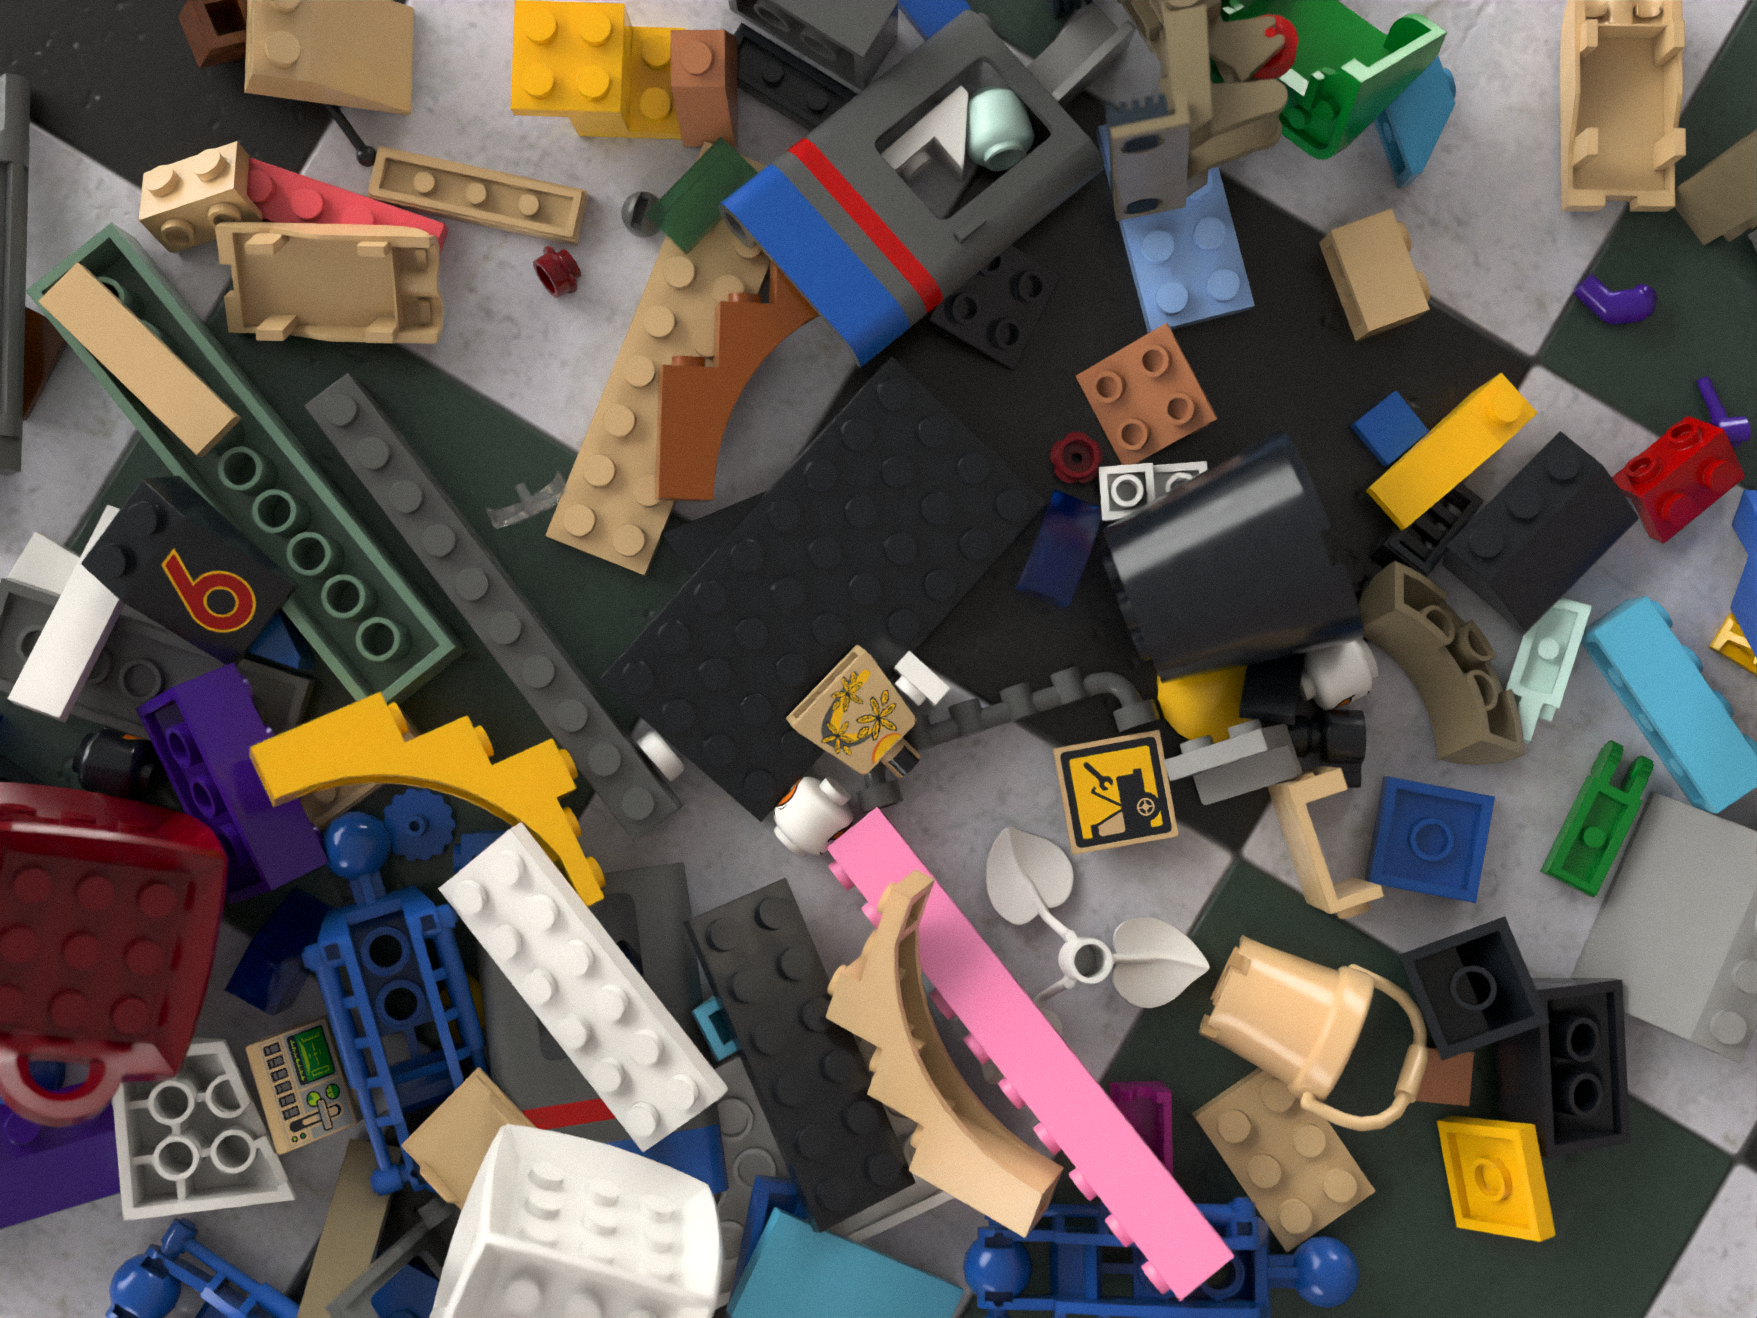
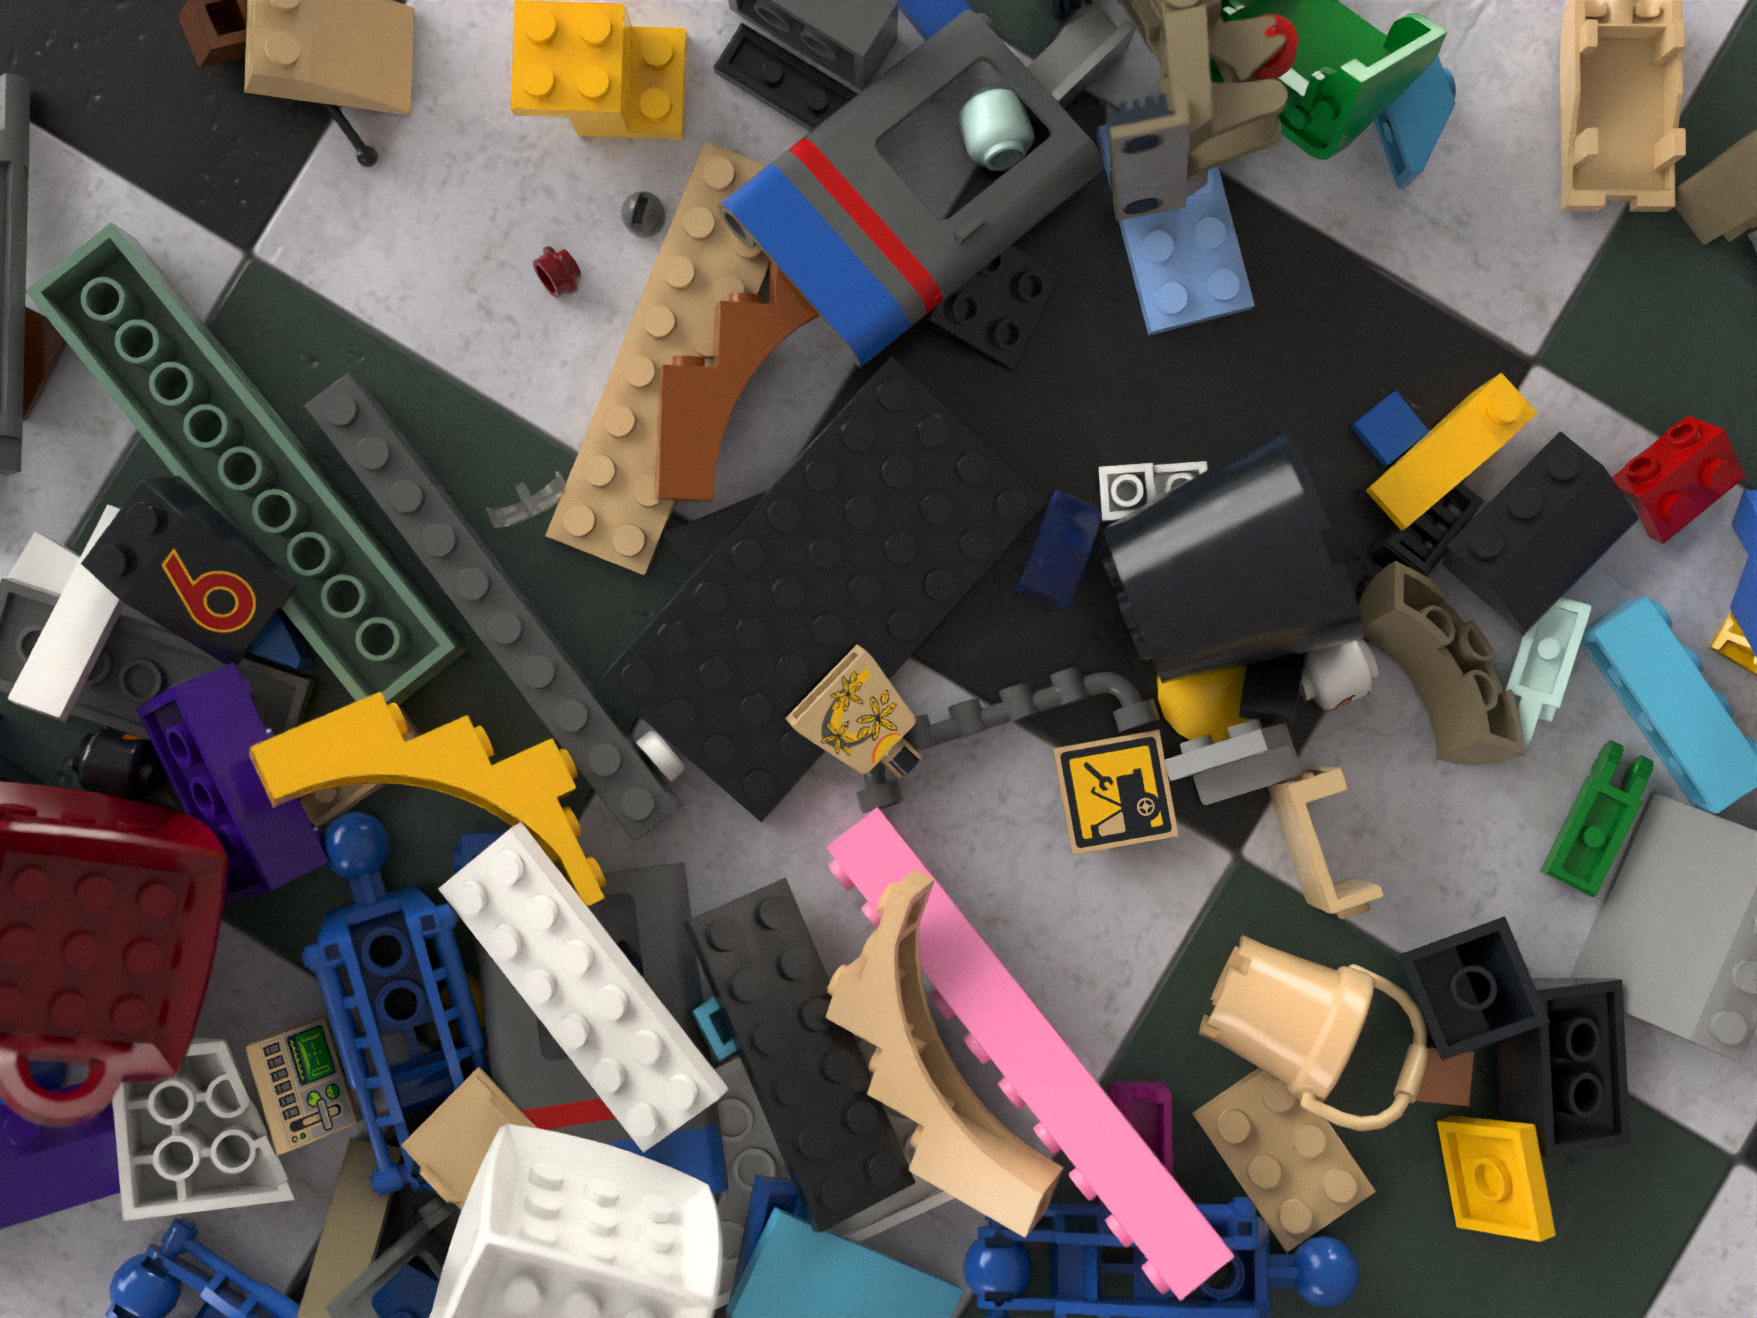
(140, 360): tan tile -> none
(194, 195): tan bracket -> none
(273, 965): clear blue slope -> none
(300, 199): coral plate -> none
(332, 282): tan piece -> none
(419, 824): blue piece -> none
(478, 195): tan tile -> none
(691, 204): clear green tile -> none
(705, 85): nougat slope -> none
(813, 815): white head -> none
(919, 681): white plate -> none
(937, 132): white slope -> none
(1079, 444): dark red plate -> none
(1146, 396): nougat hinge -> none
(1151, 956): white plant -> none
(1336, 738): black piece -> none
(1375, 274): tan brick -> none
(1429, 839): blue plate -> none
(1616, 306): dark purple arm -> none
(1736, 428): dark purple hand -> none

